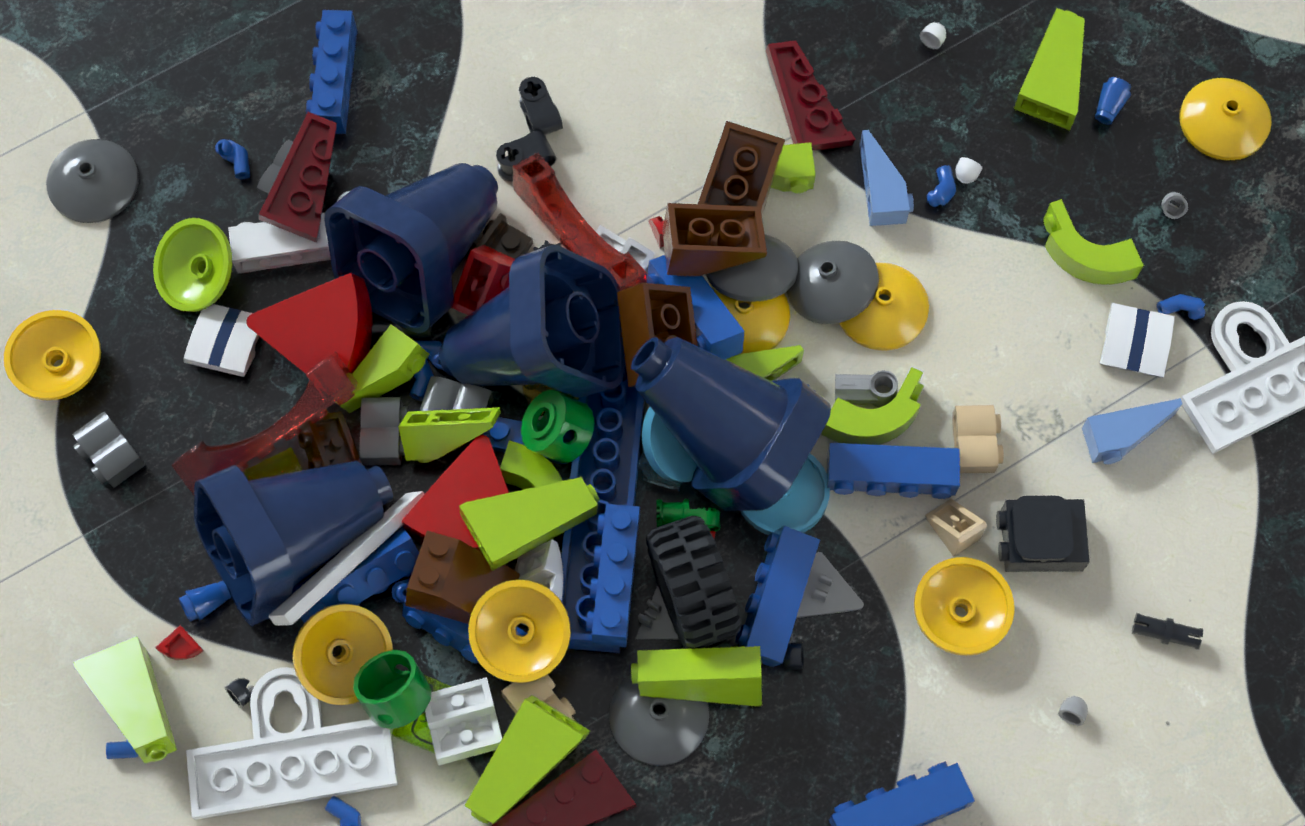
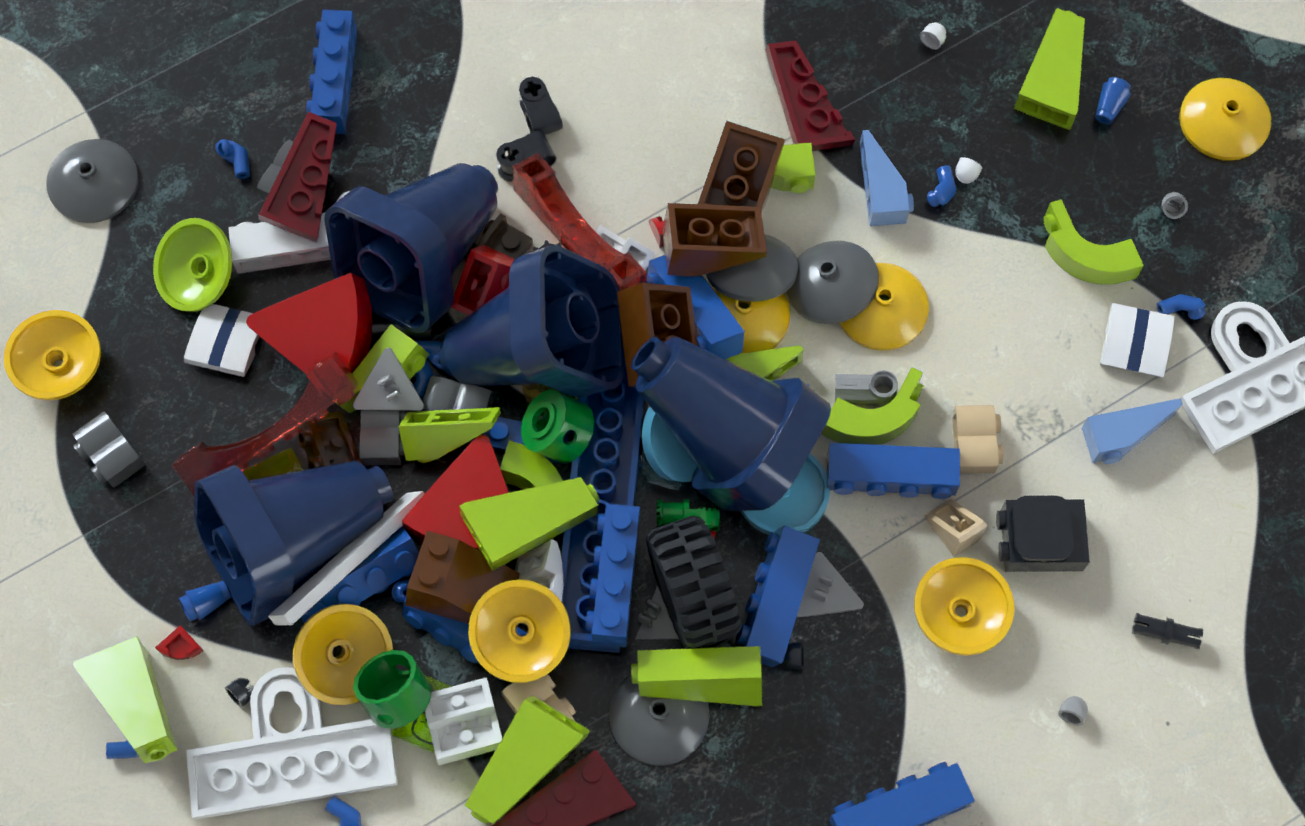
(388, 387): none -> light grey piece

